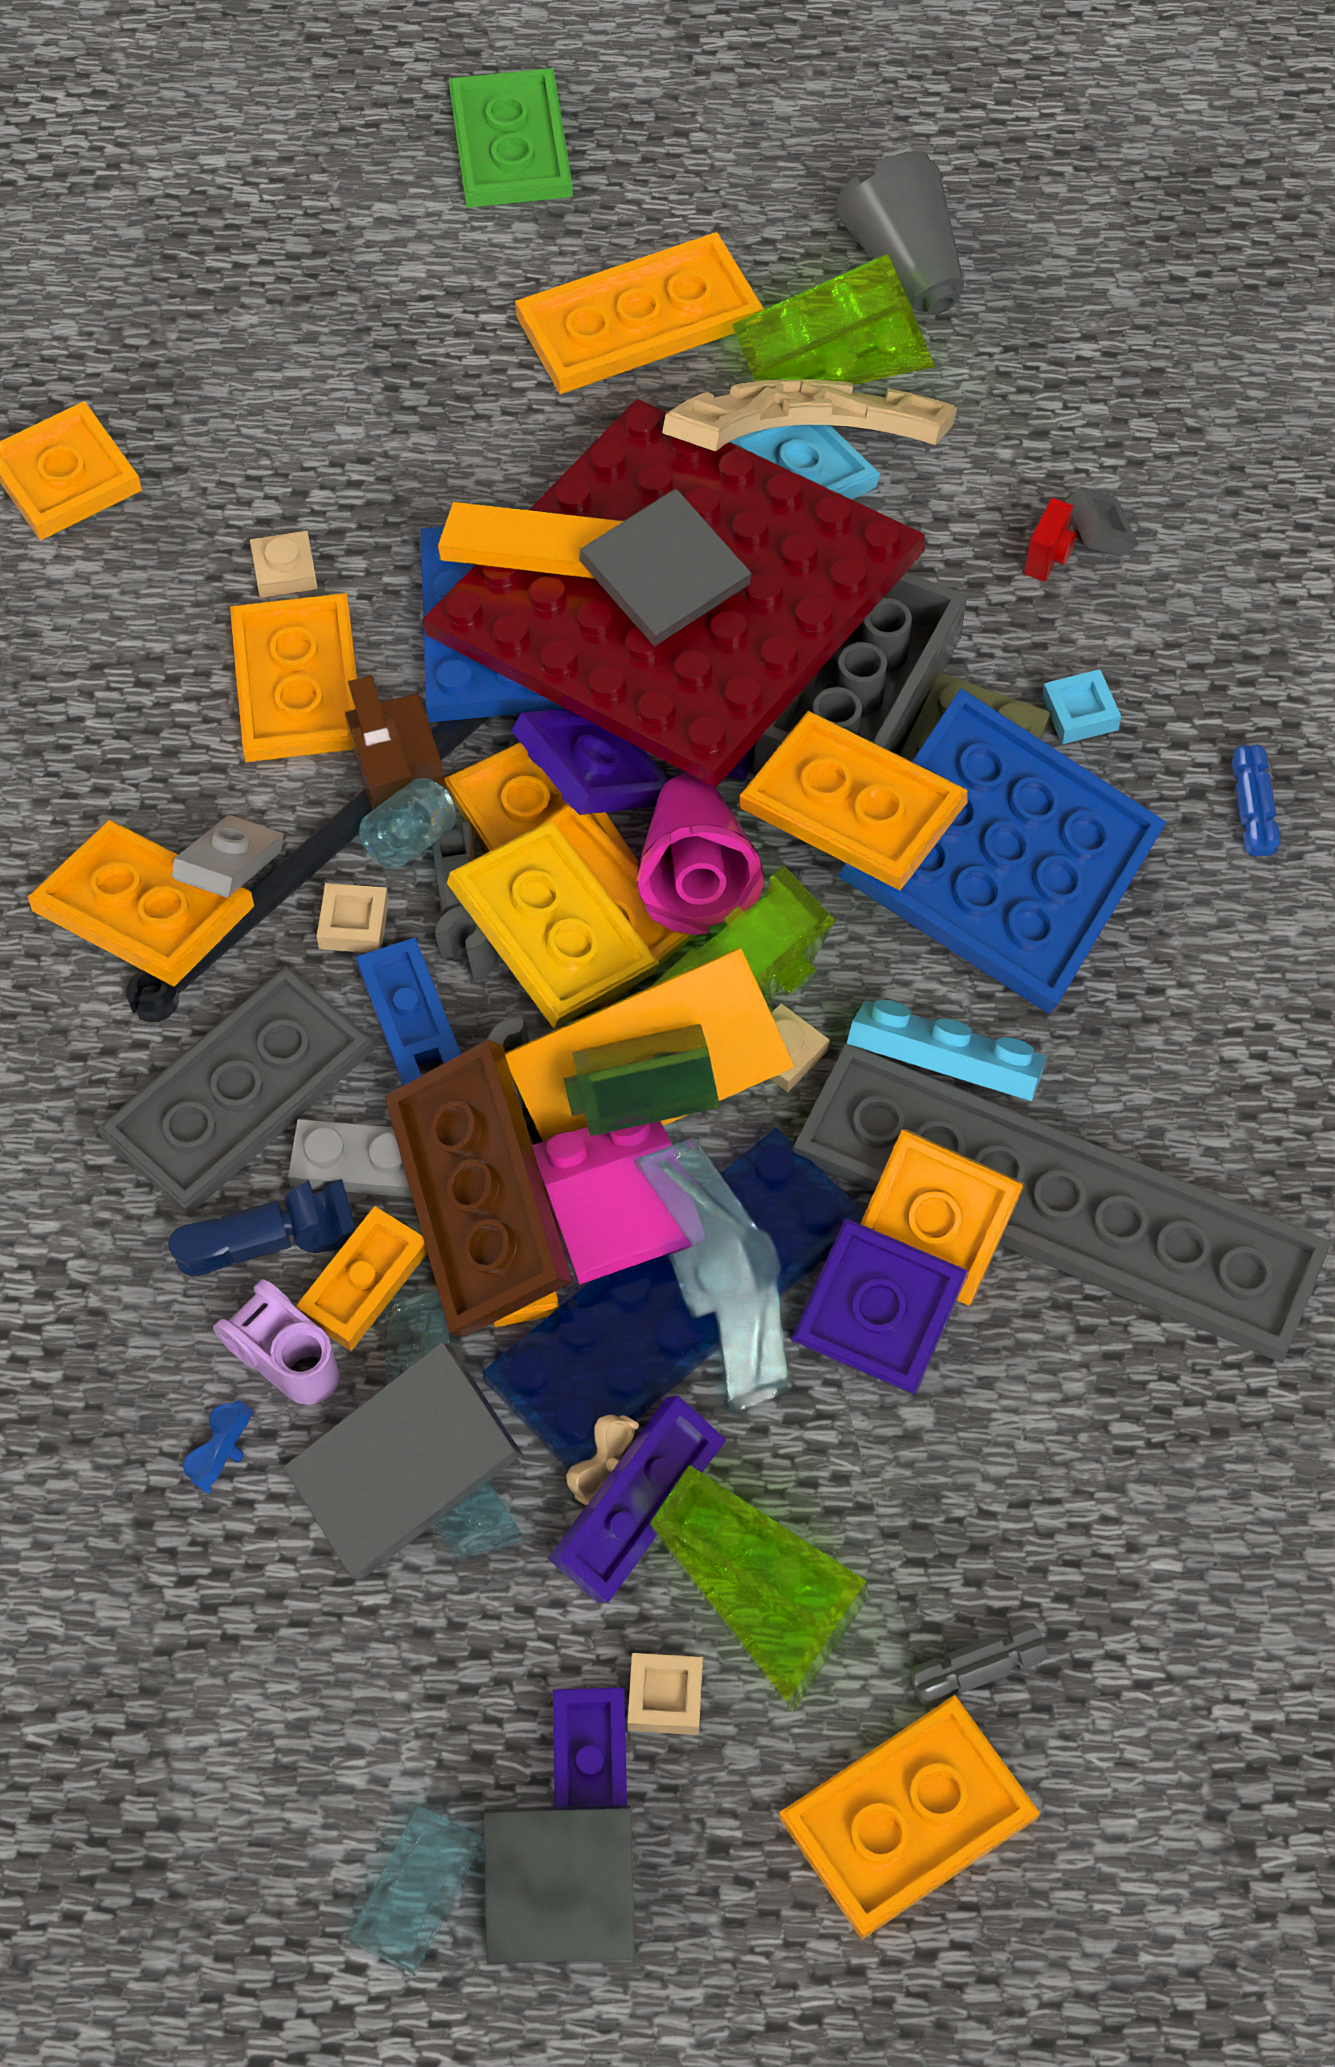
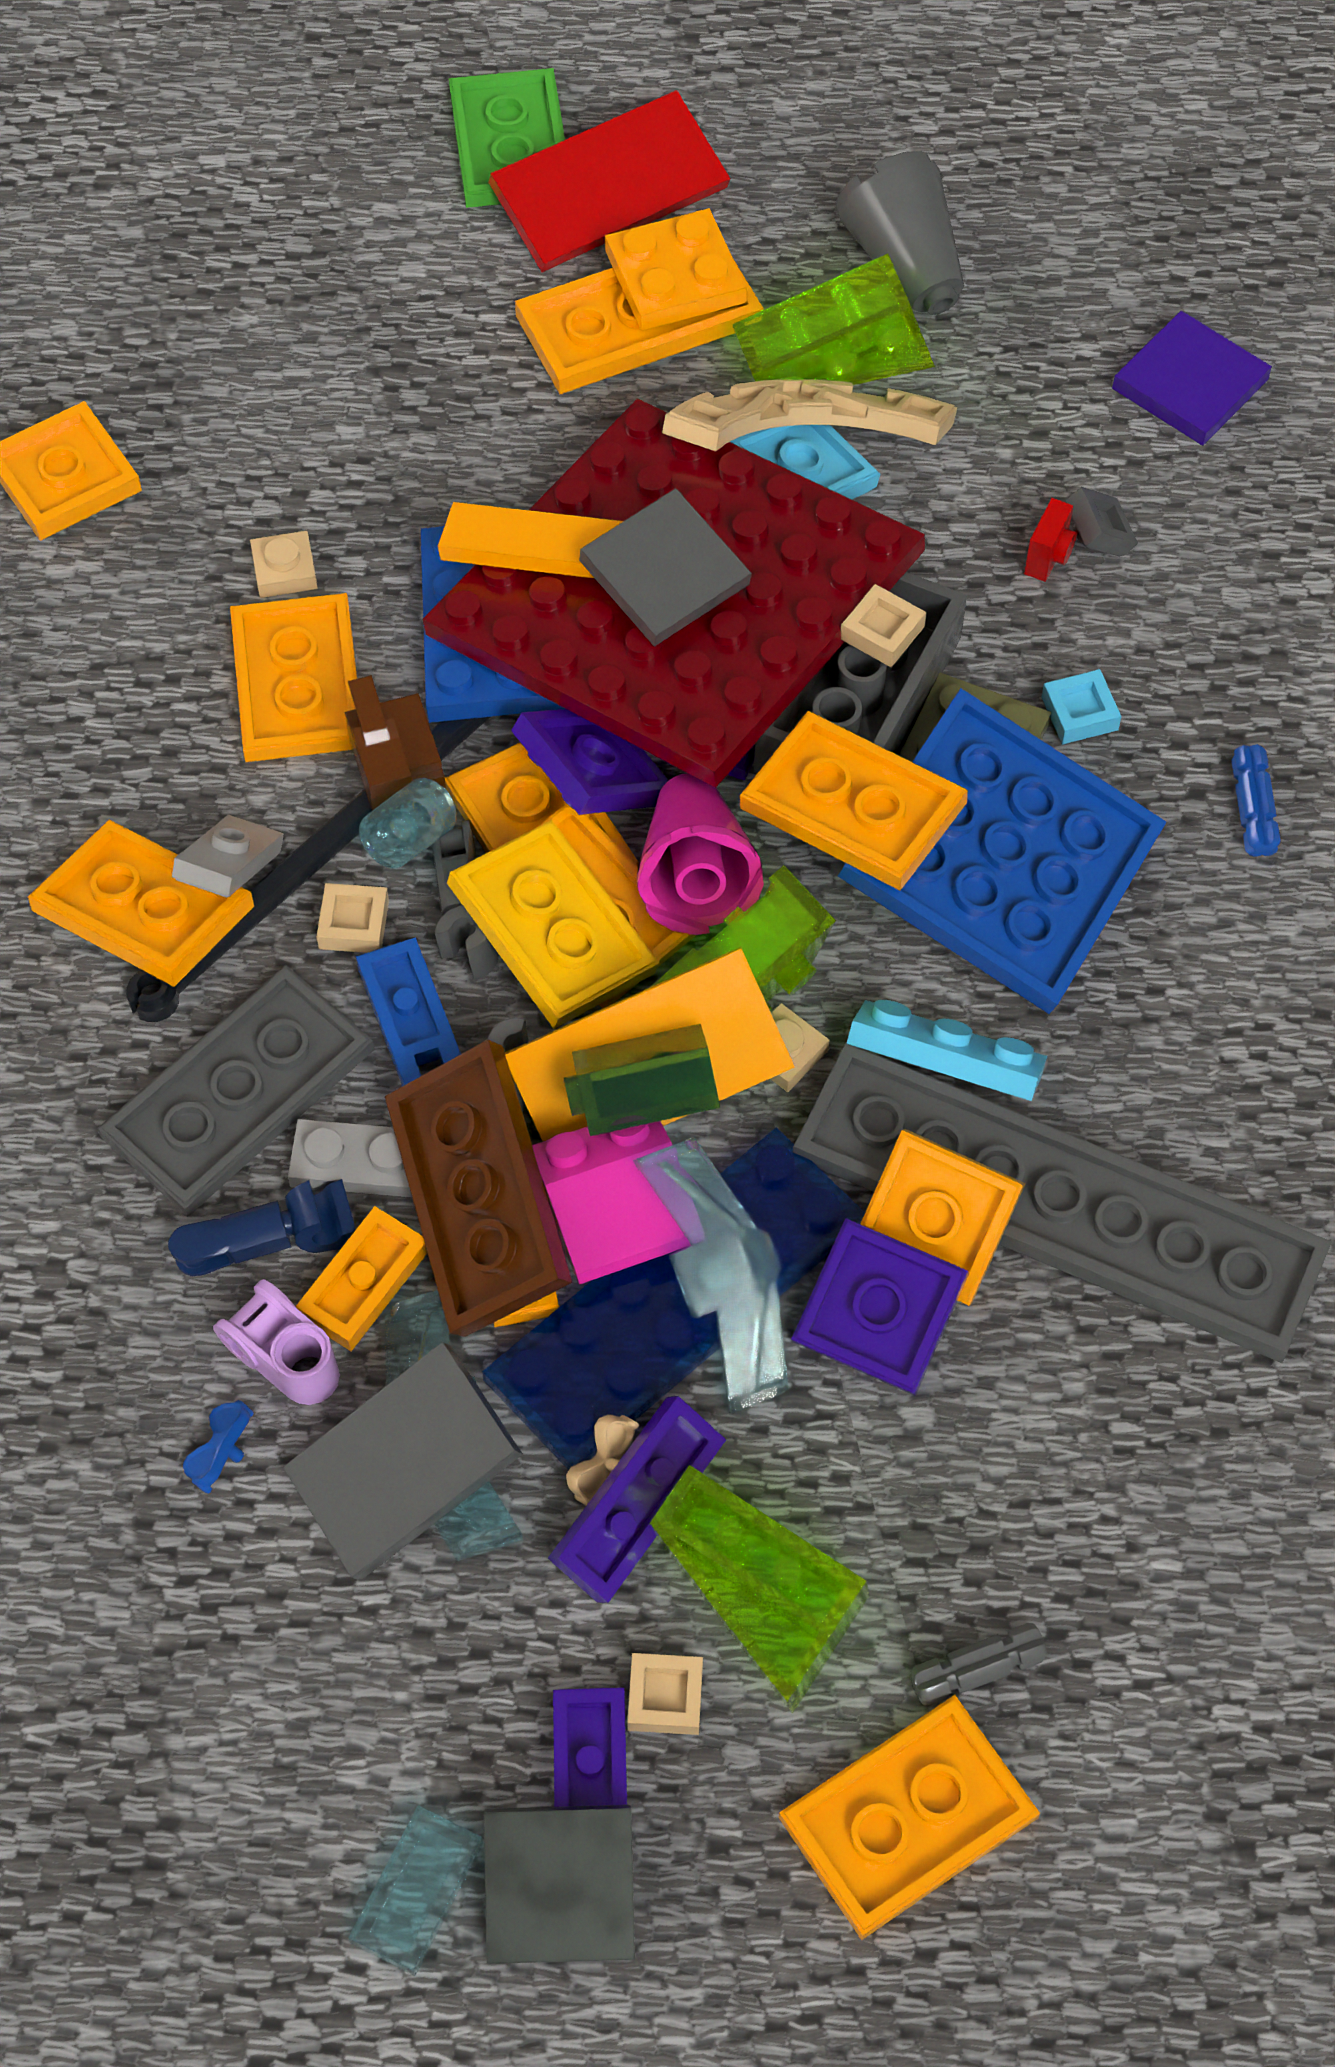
(608, 180): none -> red tile
(675, 269): none -> light orange plate
(883, 625): none -> tan plate
(1191, 377): none -> dark purple tile

